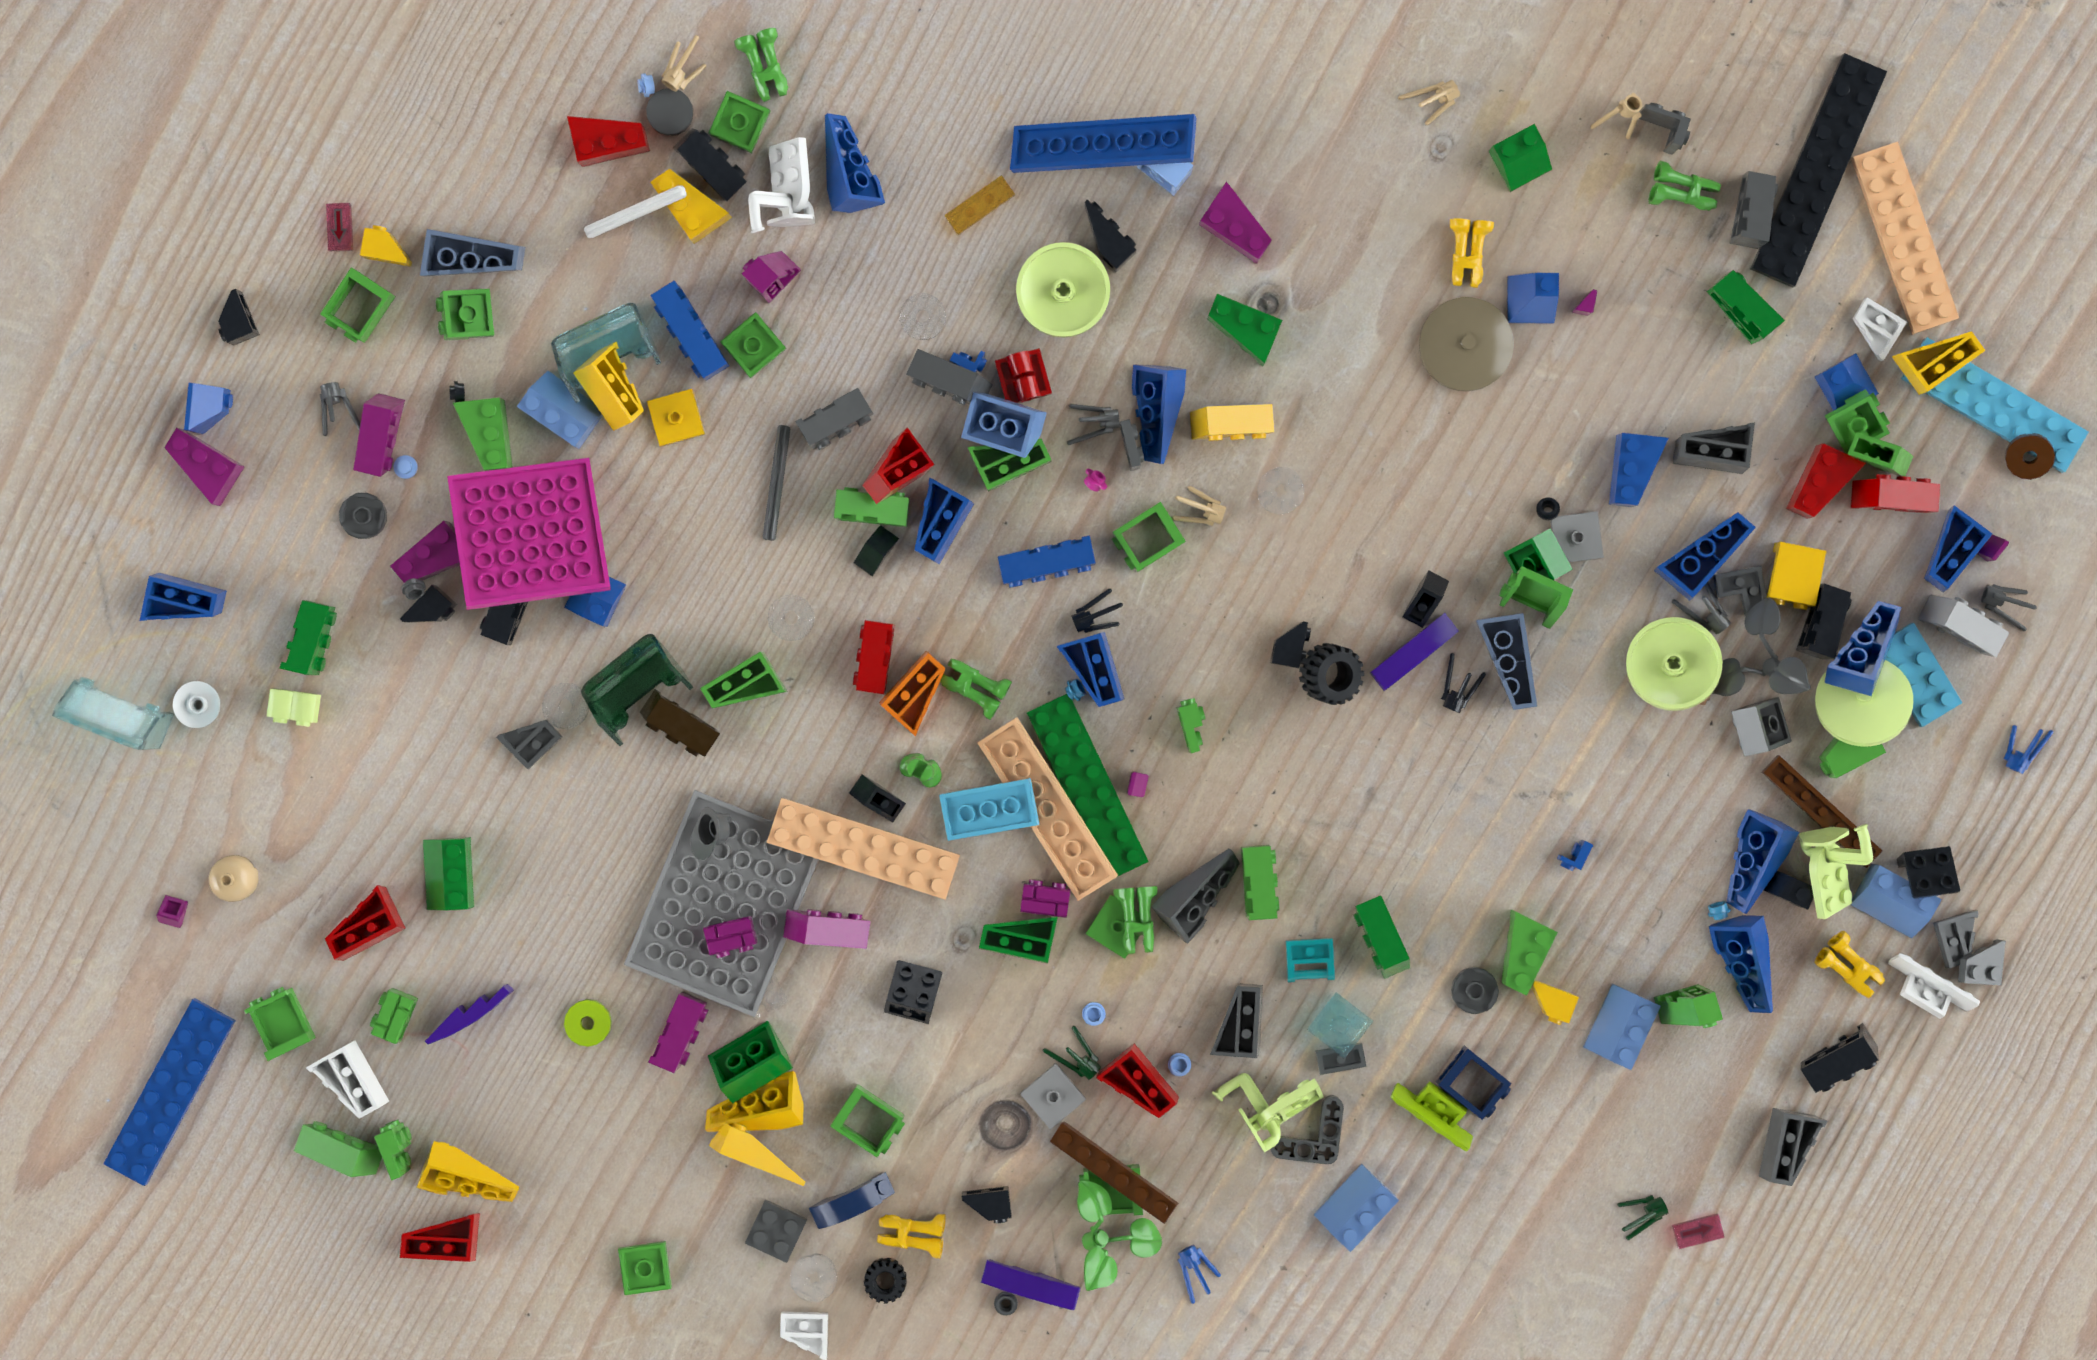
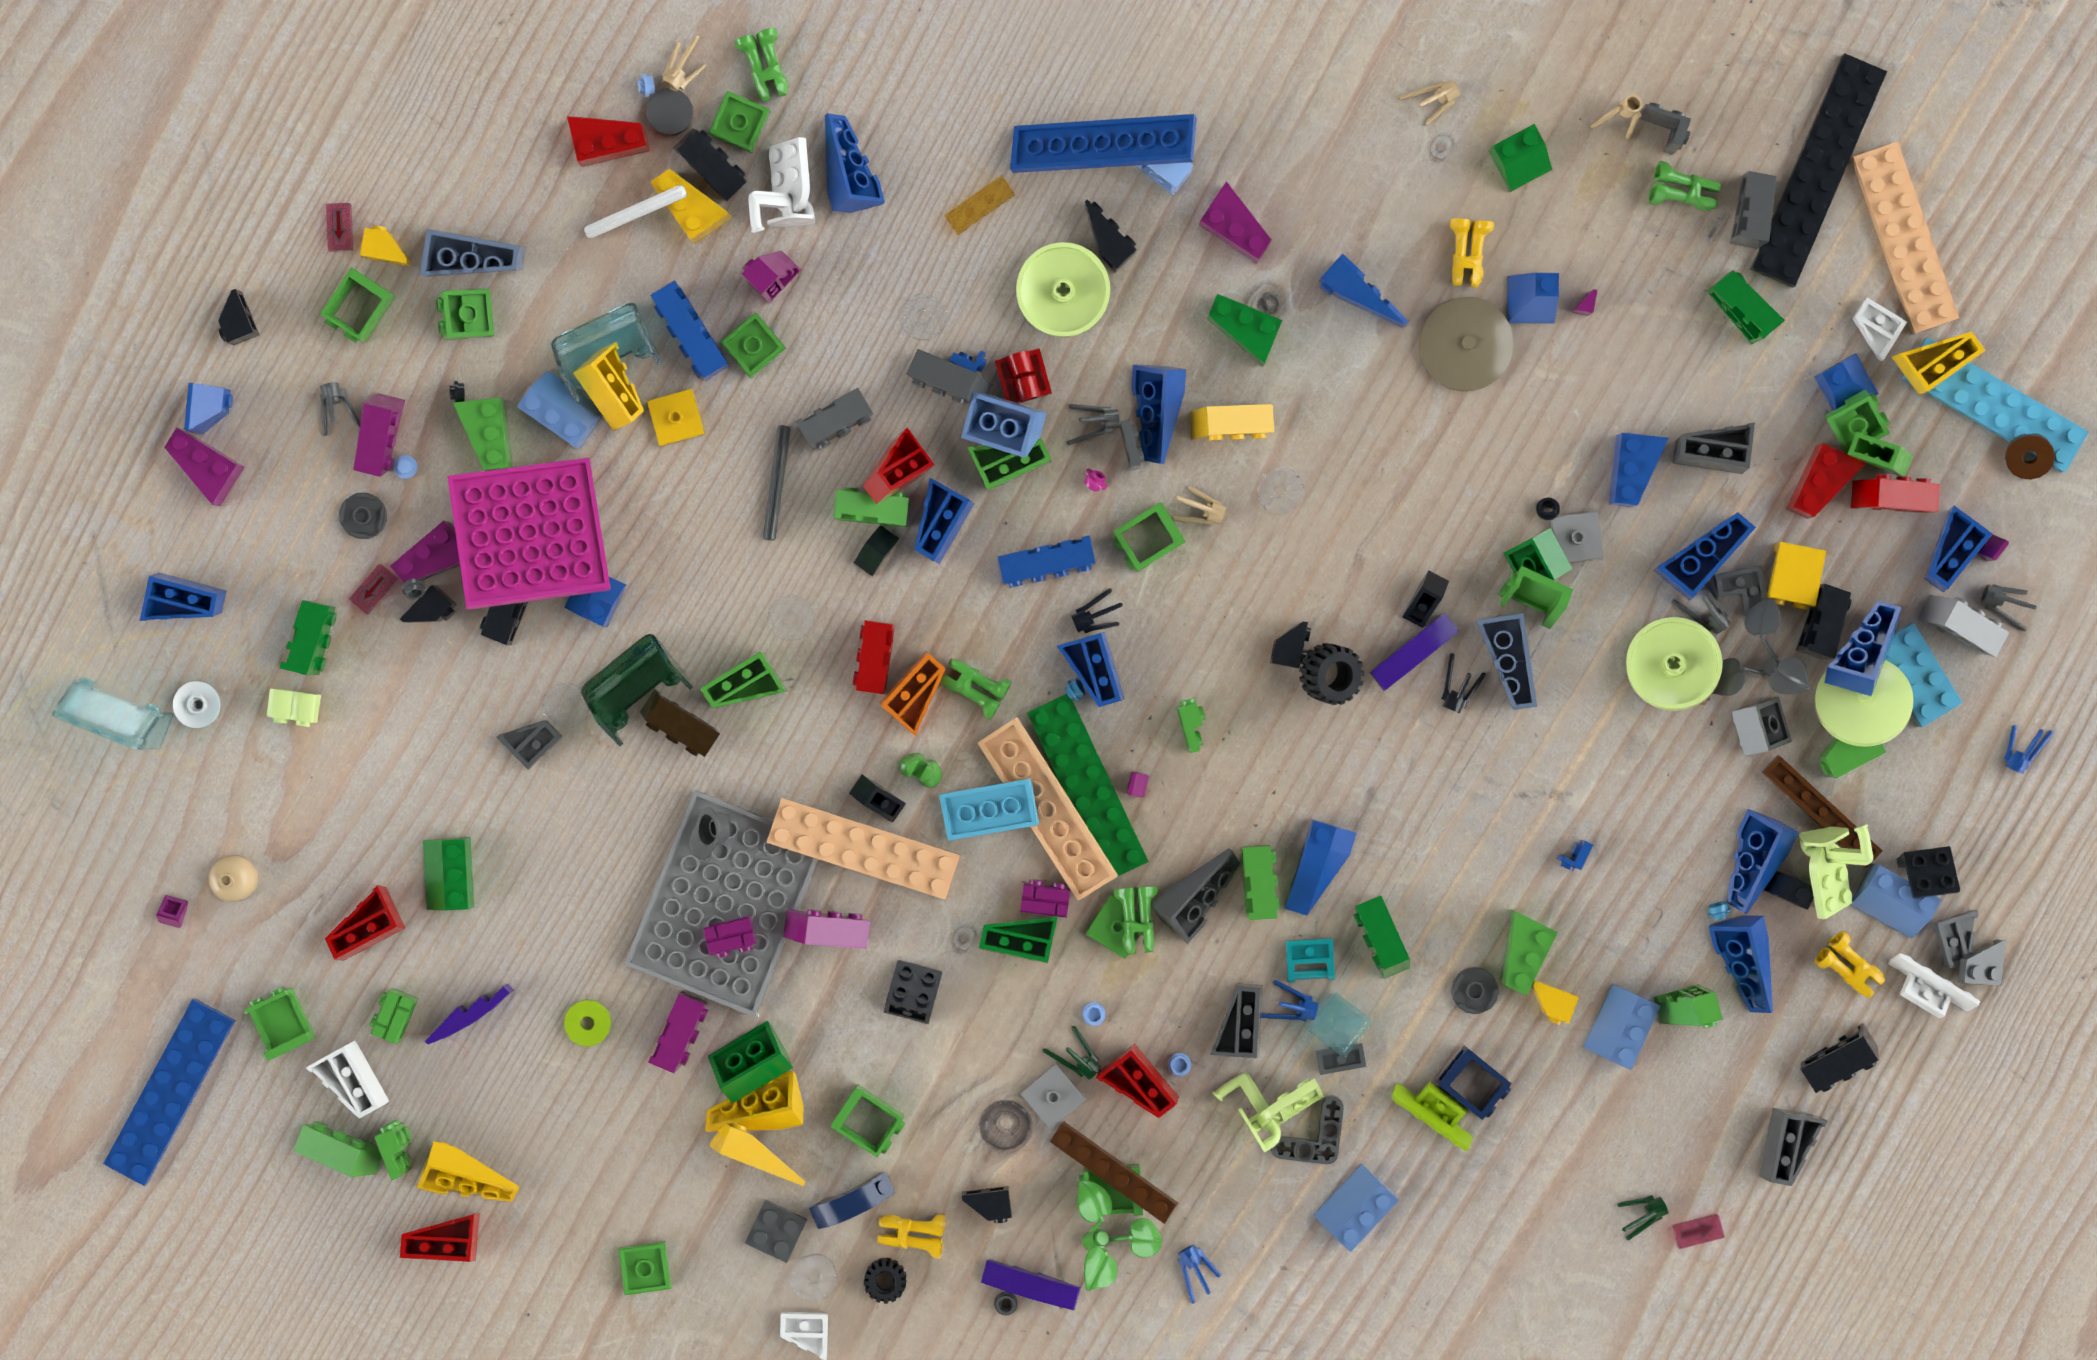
(373, 588): none -> clear pink tile
(1306, 1009): none -> blue plant
(1320, 860): none -> blue wedge
(1348, 284): none -> blue wedge

